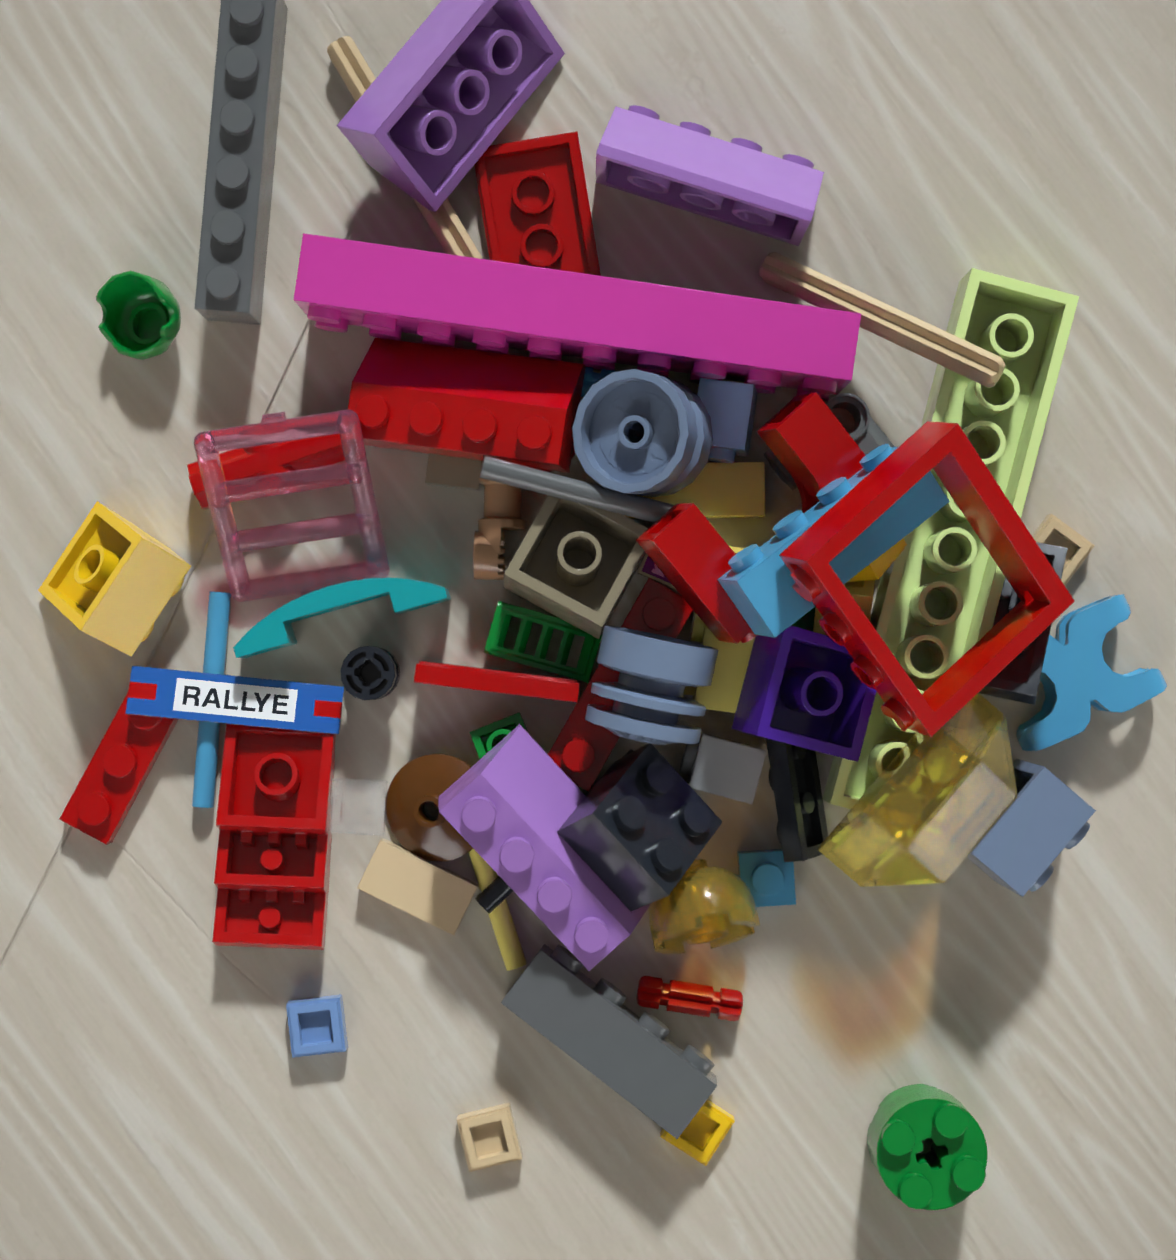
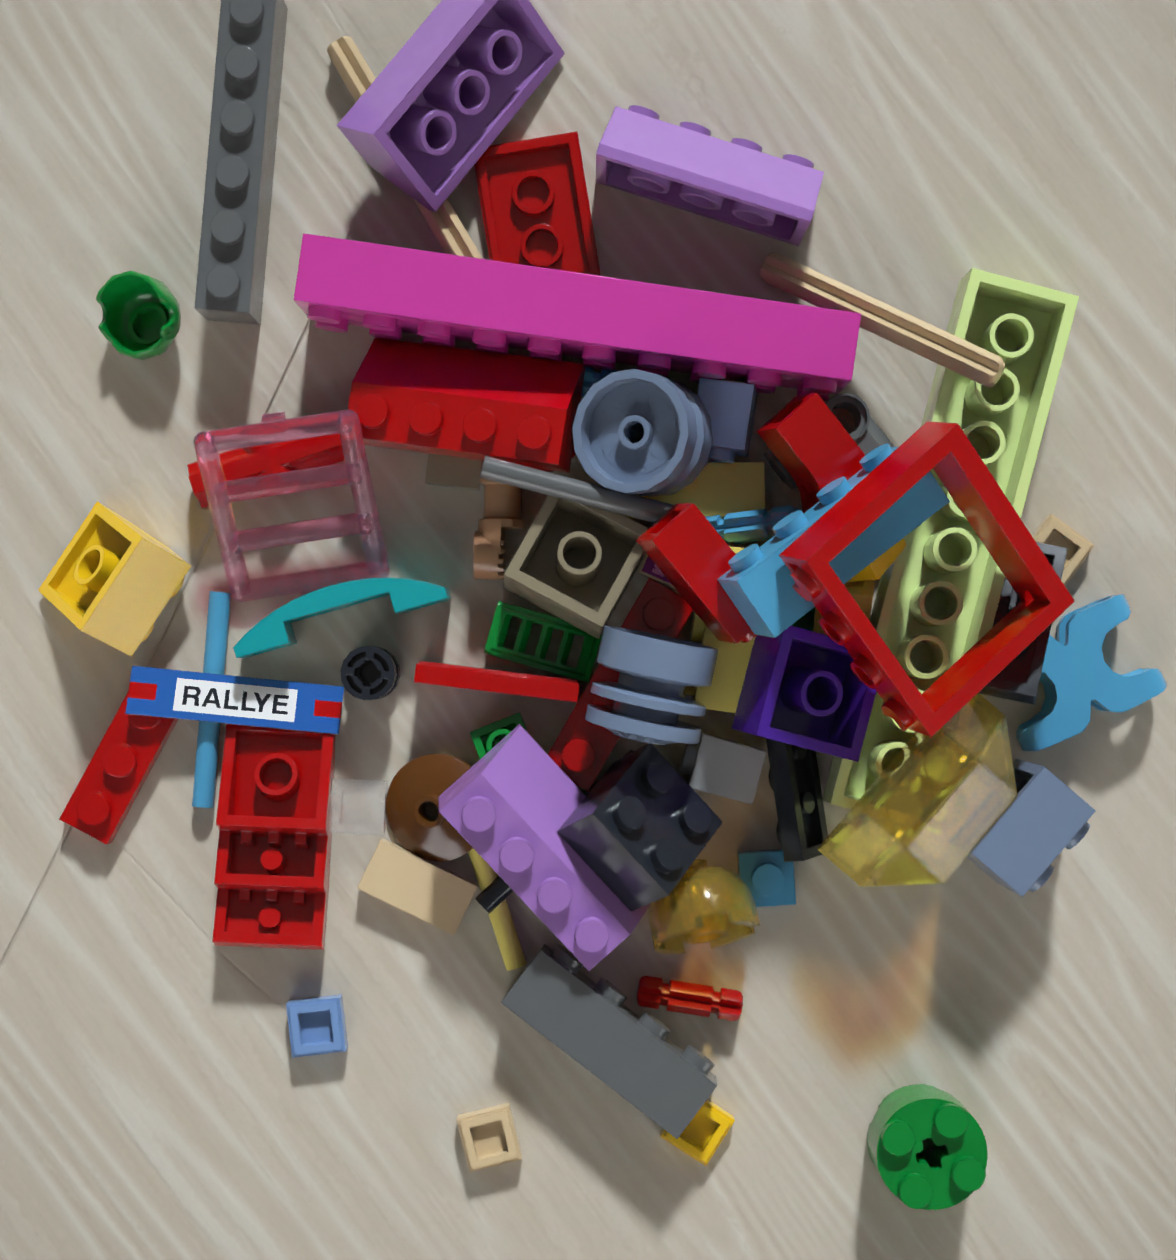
(749, 525): none -> dark azure axle

